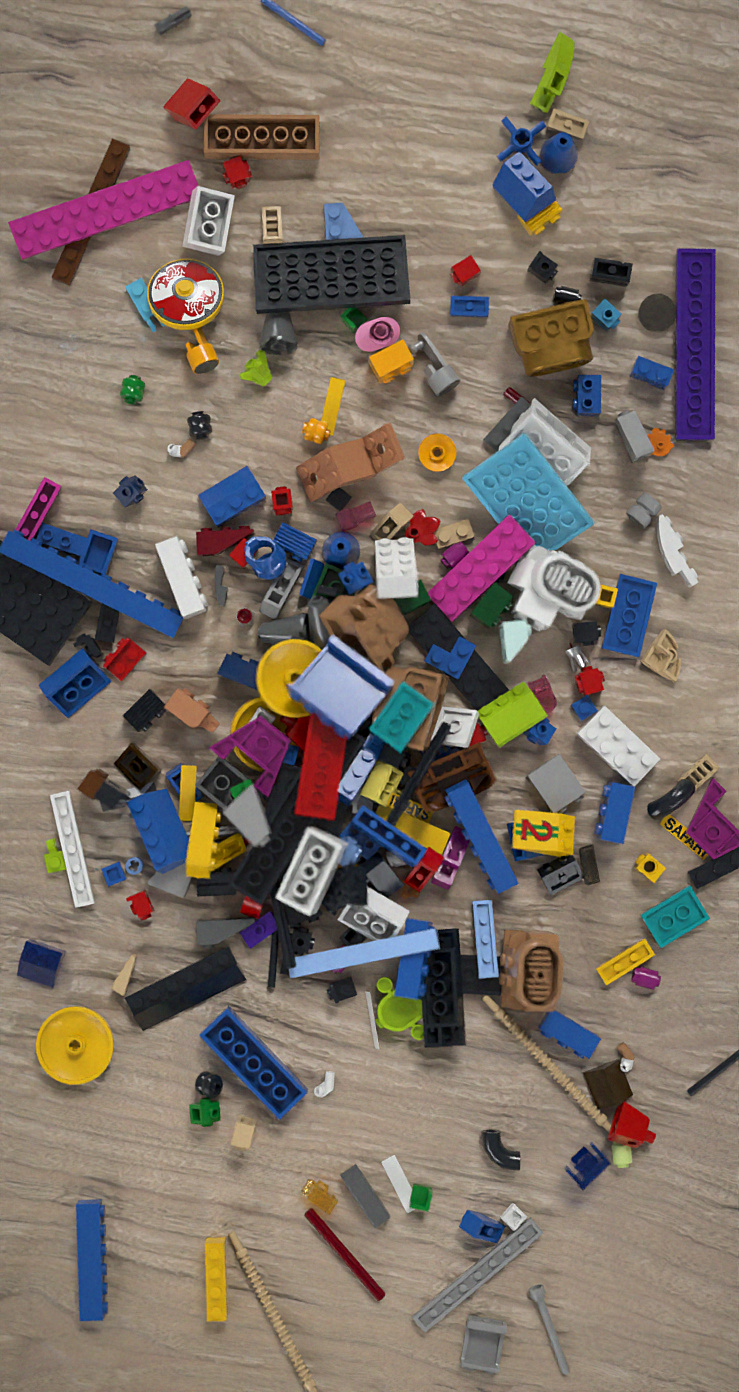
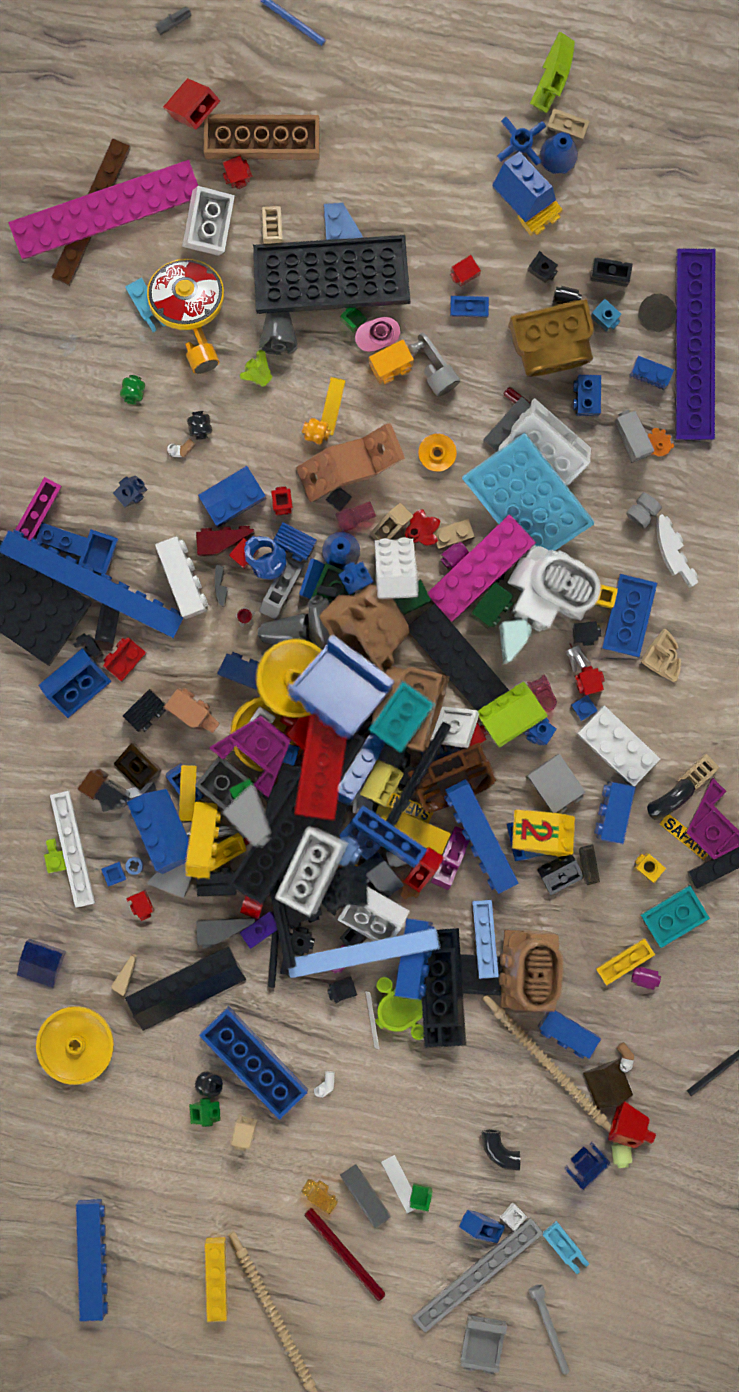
(453, 662): blue plate -> none
(564, 1246): none -> medium azure hinge

